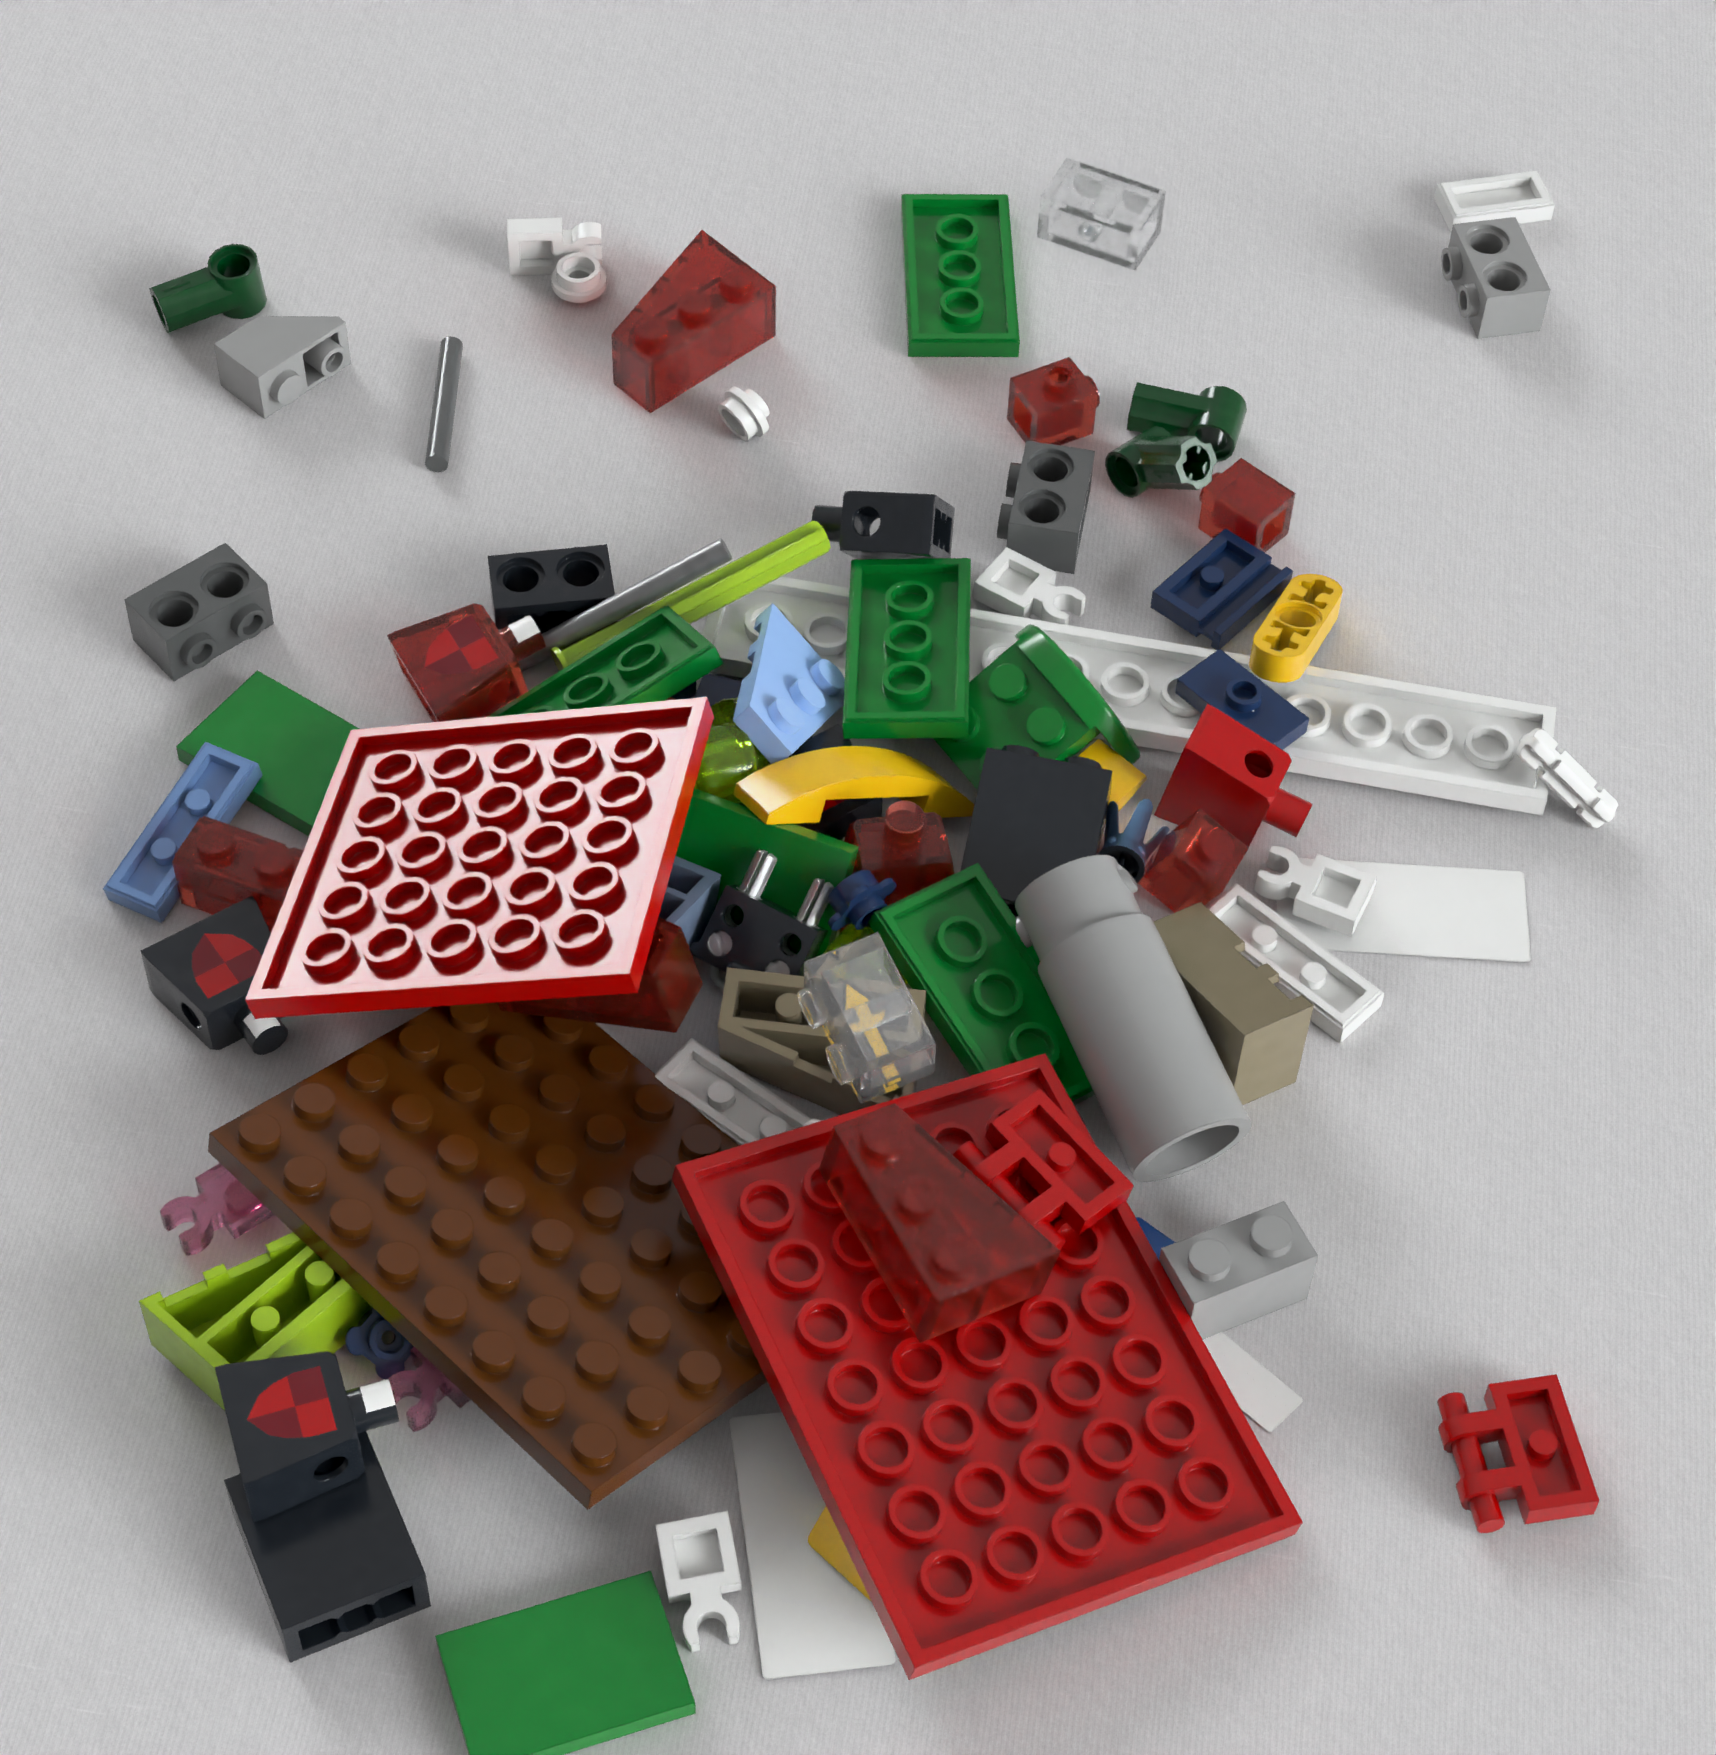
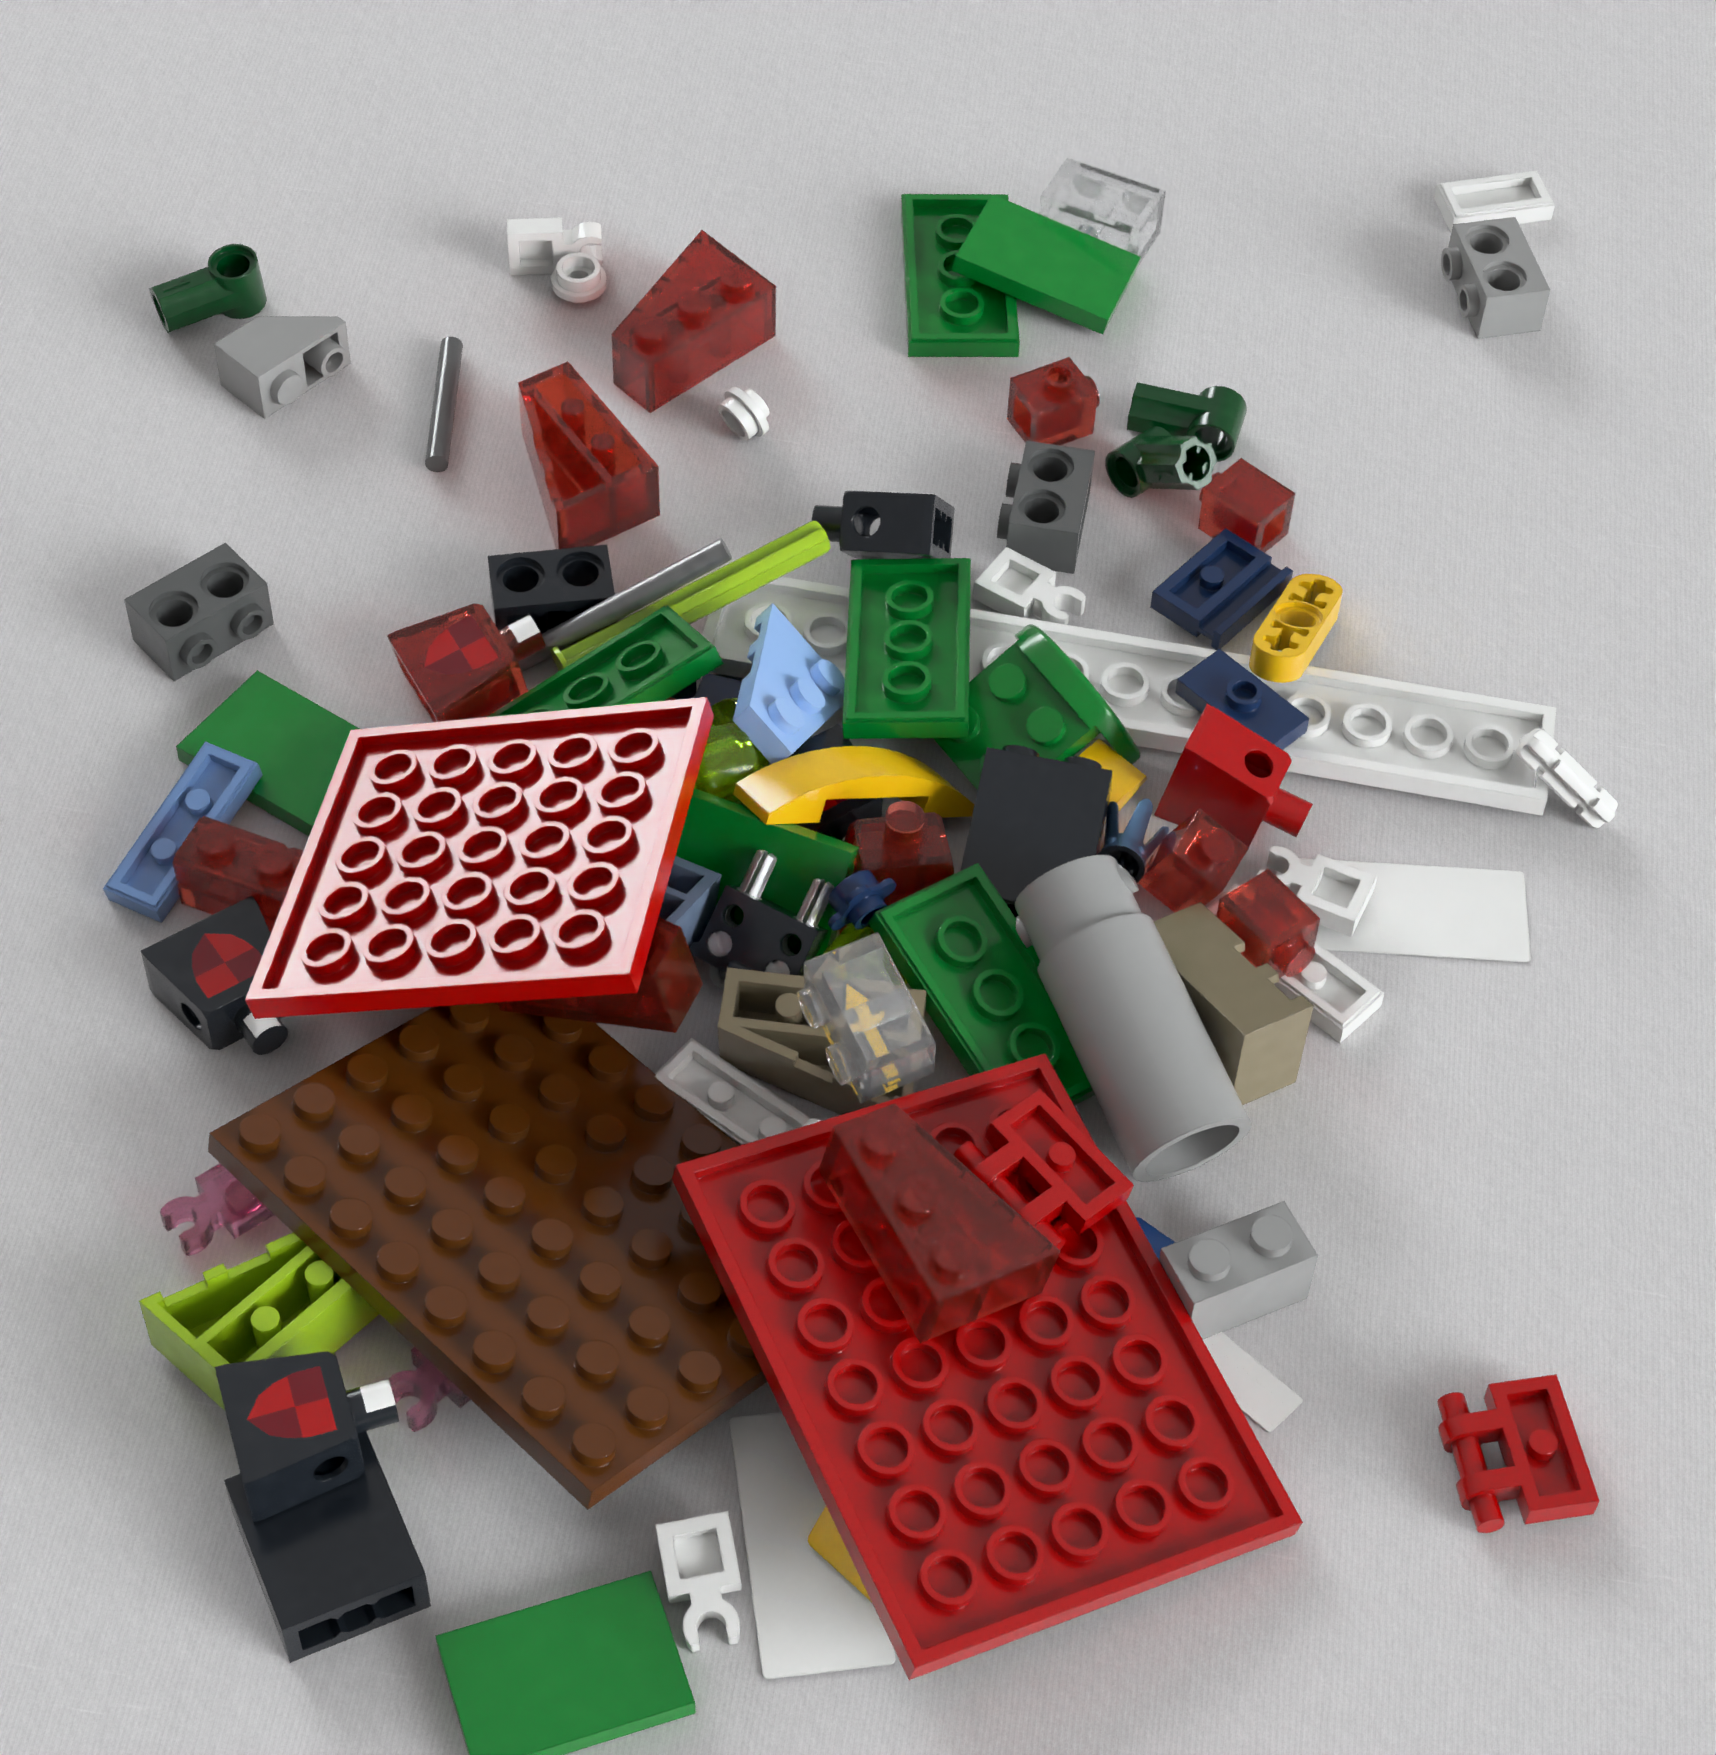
(367, 1341): dark blue plate -> none
(584, 461): none -> clear red wedge
(1046, 264): none -> green tile
(1271, 923): none -> clear red brick

